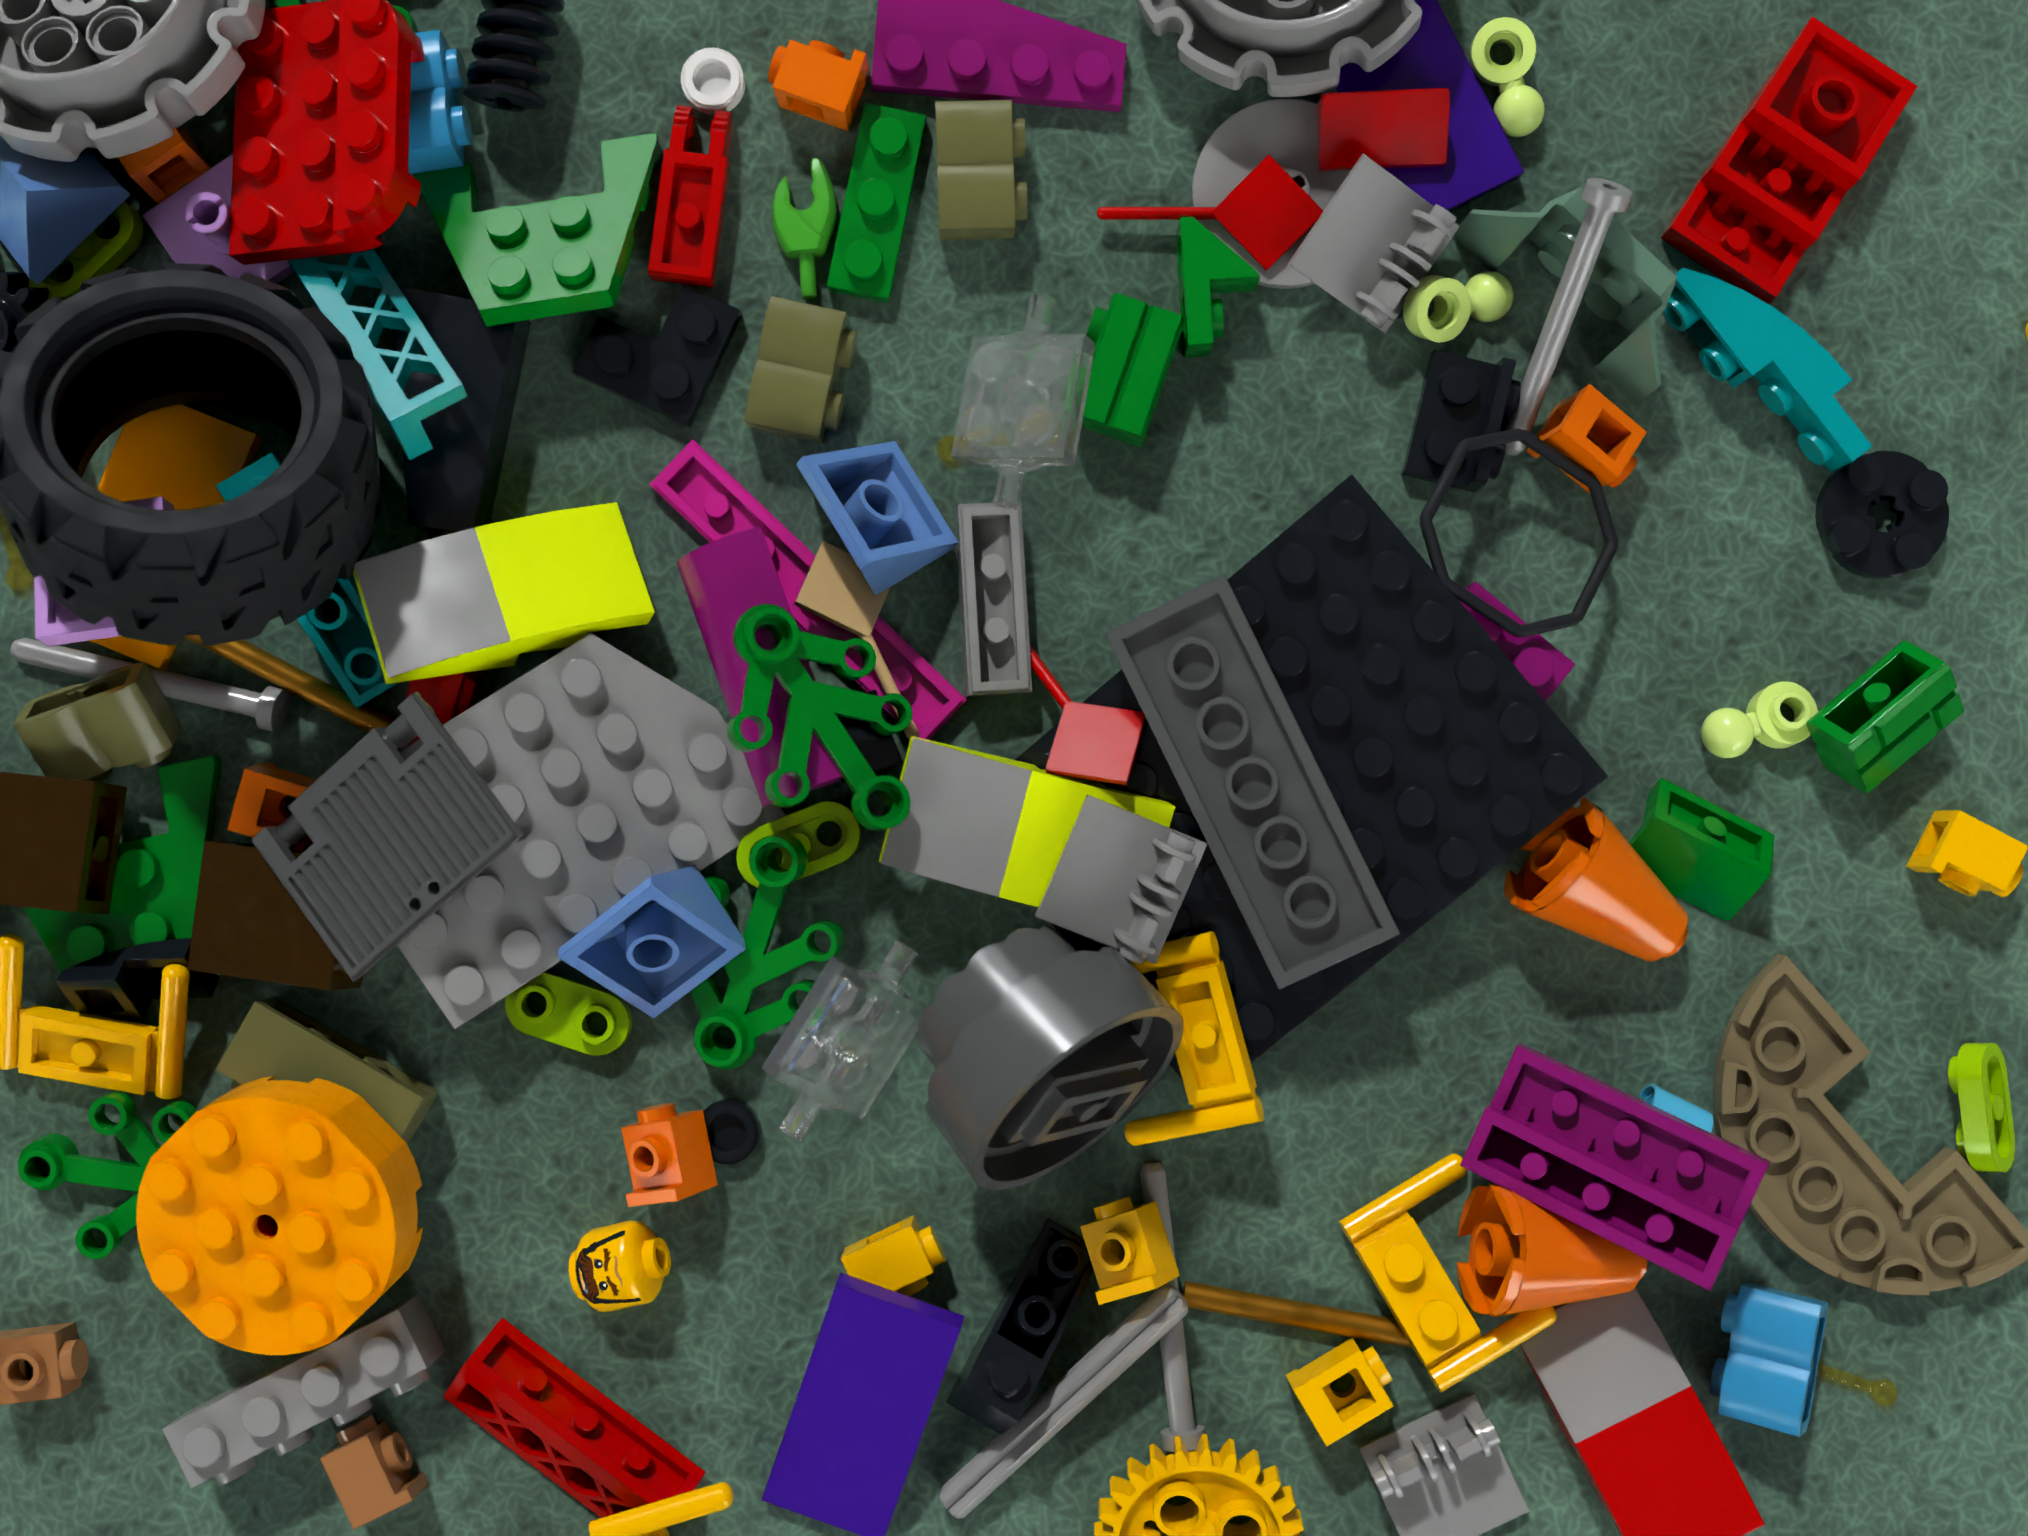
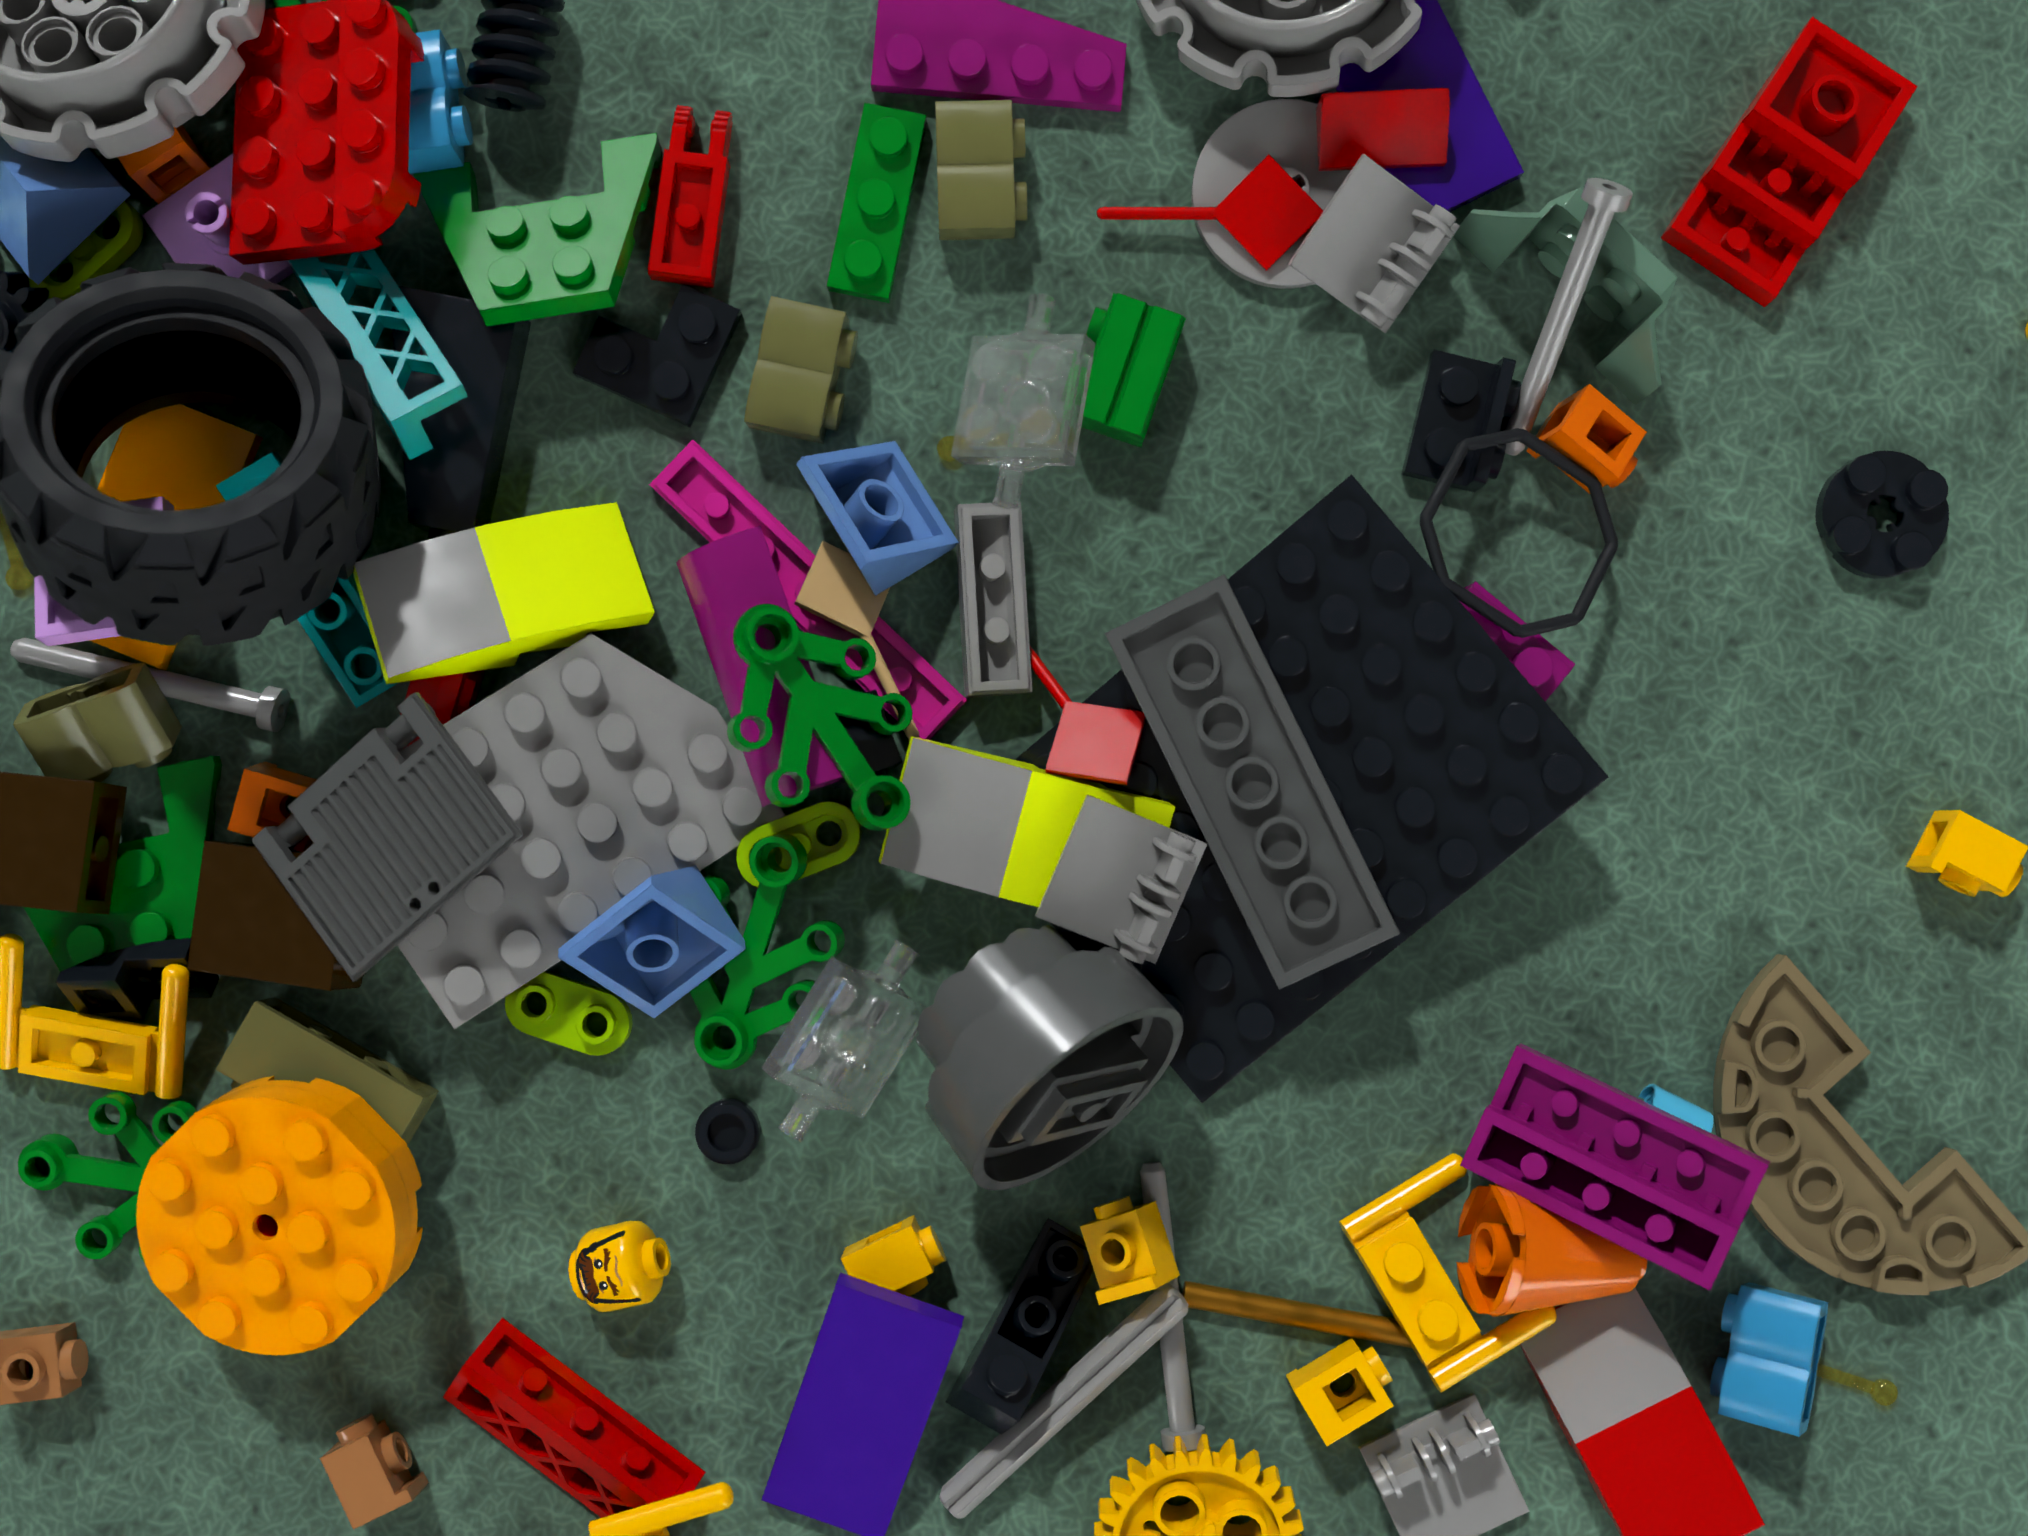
(298, 683): pearl gold bar -> none
(304, 1391): light grey brick -> none
(668, 1155): orange brick -> none
(712, 80): white tile -> none
(807, 231): bright green hand -> none
(819, 81): orange brick -> none
(1205, 269): green slope -> none
(1211, 1049): yellow plate -> none
(1483, 297): yellowish green plate -> none
(1518, 105): yellowish green plate -> none
(1597, 886): orange cone -> none
(1702, 850): green panel -> none
(1731, 732): yellowish green plate -> none
(1750, 339): teal slope -> none
(1885, 716): green brick -> none
(1986, 1123): lime plate -> none

